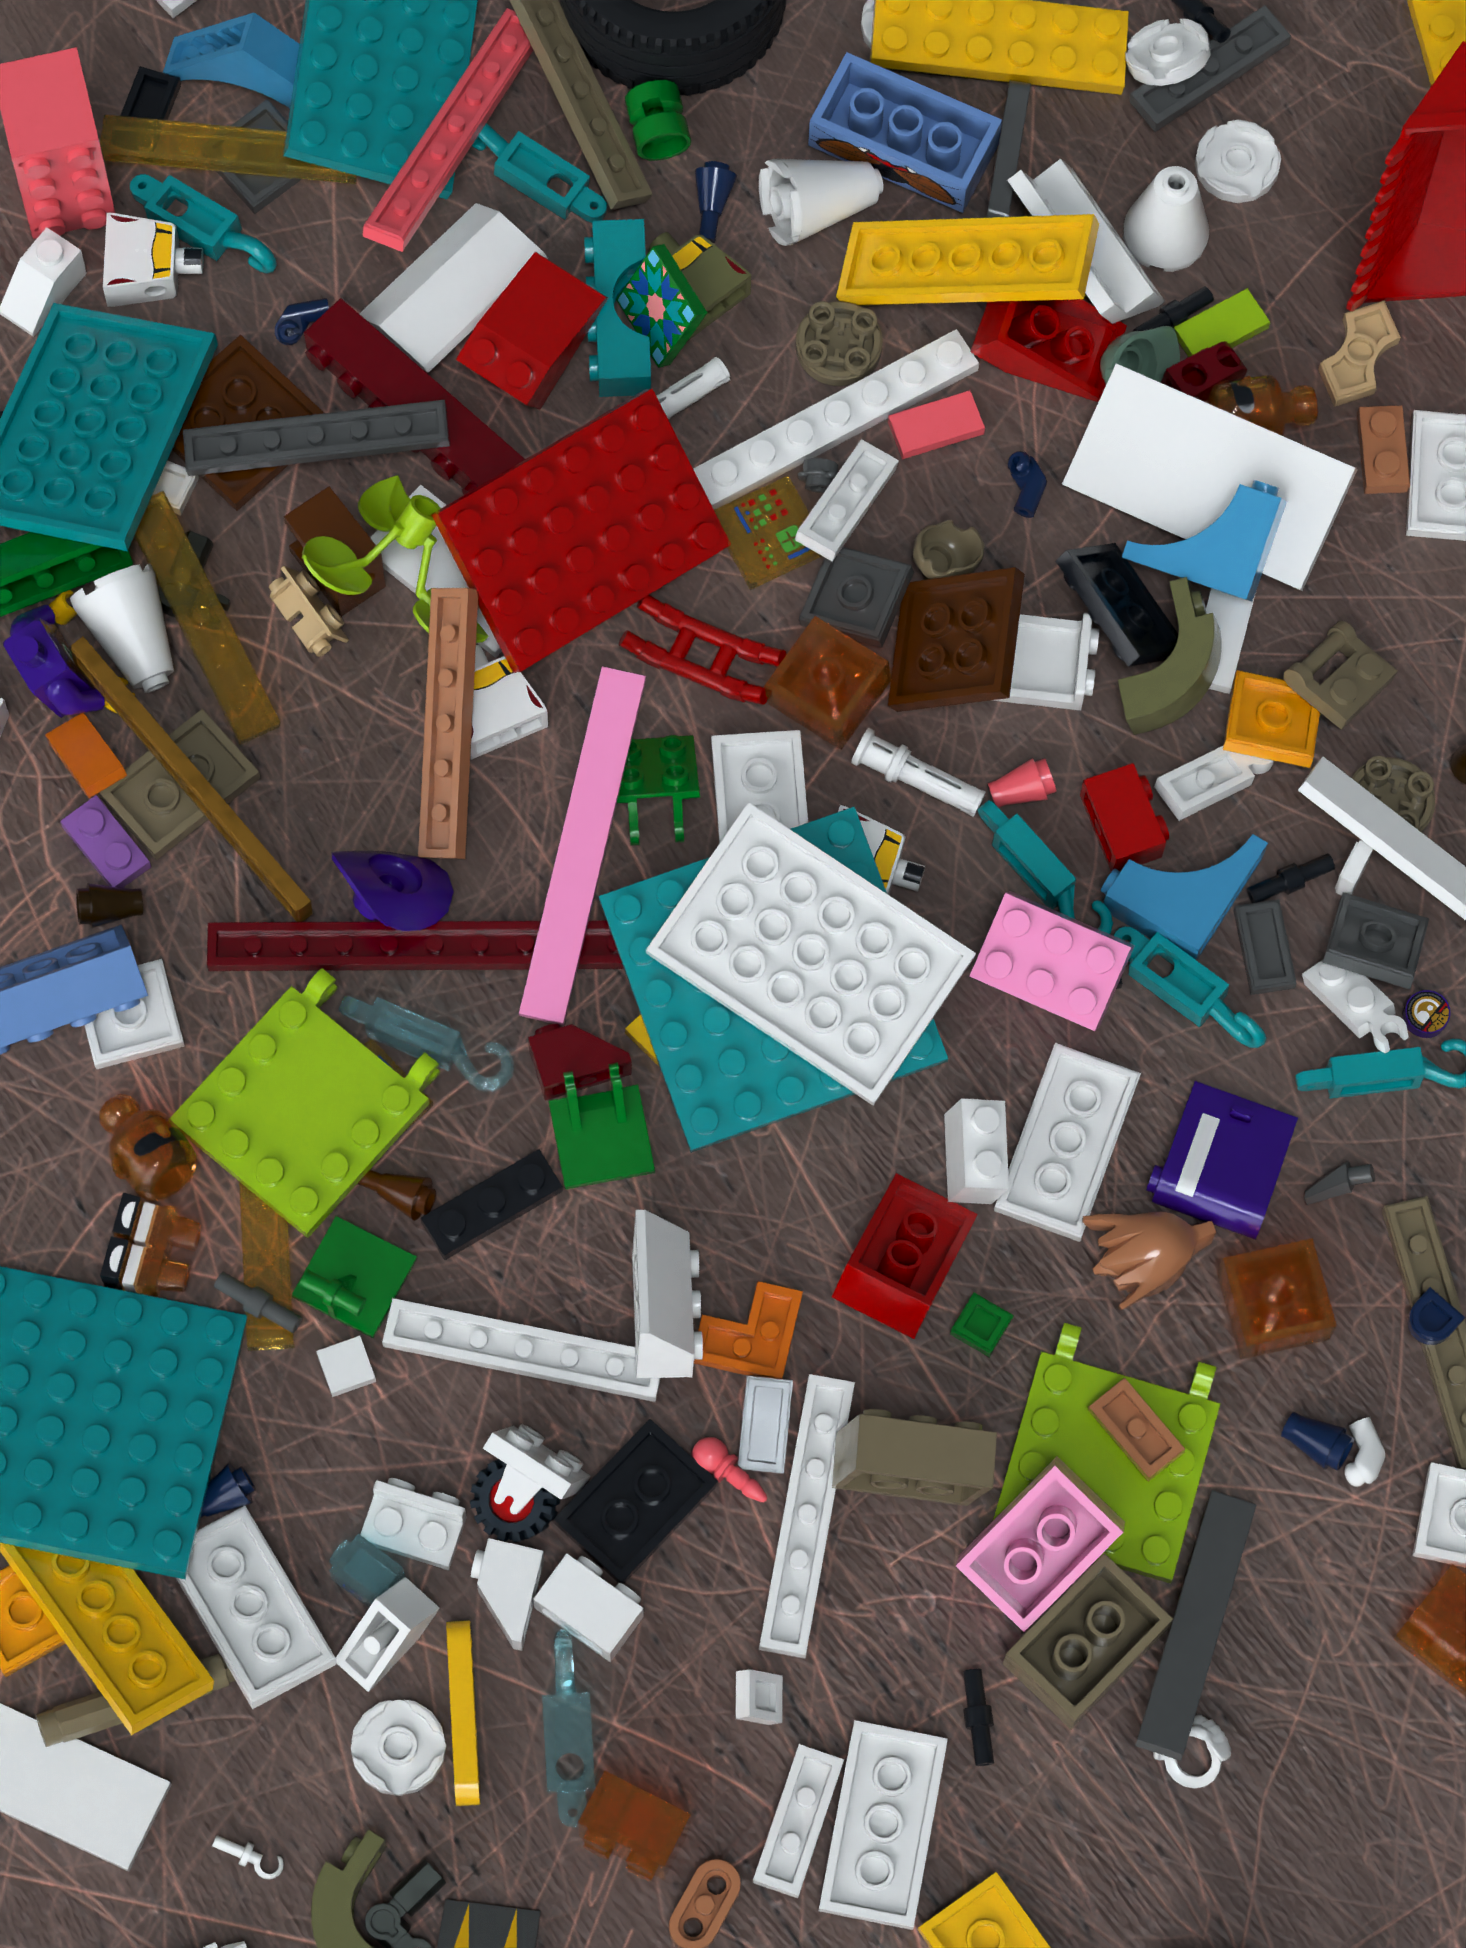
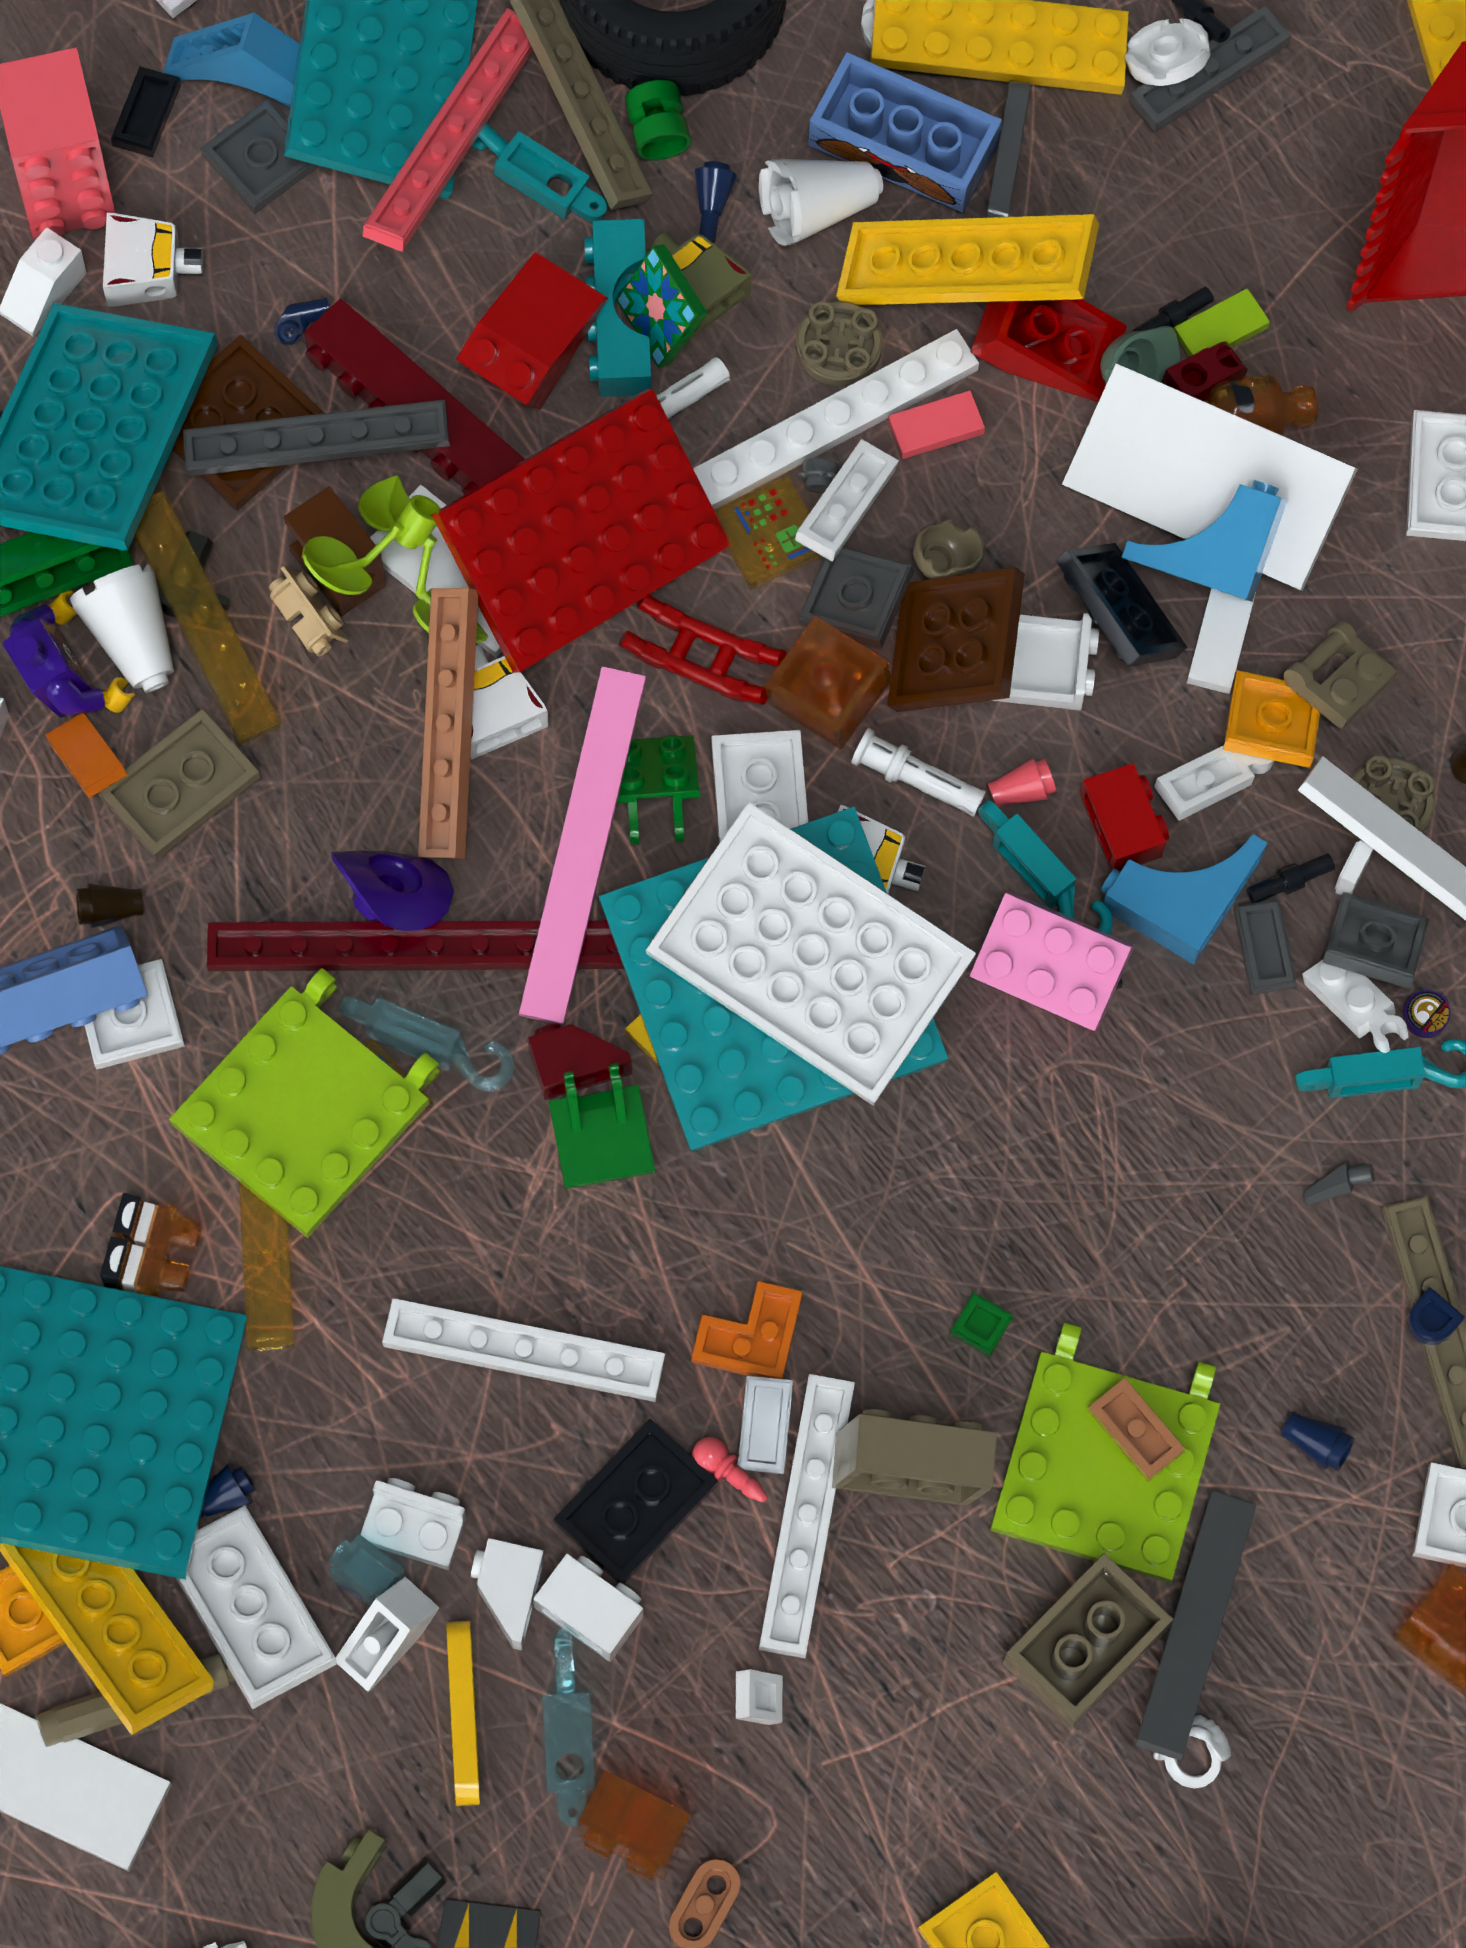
(105, 843): medium lavender plate -> none
(147, 1149): clear orange piece -> none
(176, 486): white tile -> none
(191, 780): pearl gold tile -> none
(203, 224): teal piece -> none
(207, 148): clear yellow tile -> none
(246, 1855): white hand -> none
(258, 1302): dark grey bar -> none
(346, 1366): white tile -> none
(354, 1277): green plate -> none
(398, 1747): white tile -> none
(407, 1193): reddish brown cone -> none
(451, 286): white slope -> none
(491, 1204): black plate -> none
(524, 1485): plate -> none
(664, 1299): white slope -> none
(798, 1821): white plate -> none
(883, 1825): white plate -> none
(904, 1256): red slope -> none
(976, 1151): white brick -> none
(978, 1717): black bar -> none
(1029, 480): dark blue arm -> none
(1040, 1544): bright pink brick -> none
(1067, 1141): white tile -> none
(1115, 278): white slope -> none
(1147, 1250): nougat piece -> none
(1168, 222): white cone -> none
(1185, 676): olive arch -> none
(1190, 986): teal piece -> none
(1223, 1160): dark purple door -> none
(1237, 161): white tile -> none
(1276, 1298): clear orange brick -> none
(1351, 370): tan tile -> none
(1370, 1454): white arm -> none
(1383, 449): nougat plate -> none

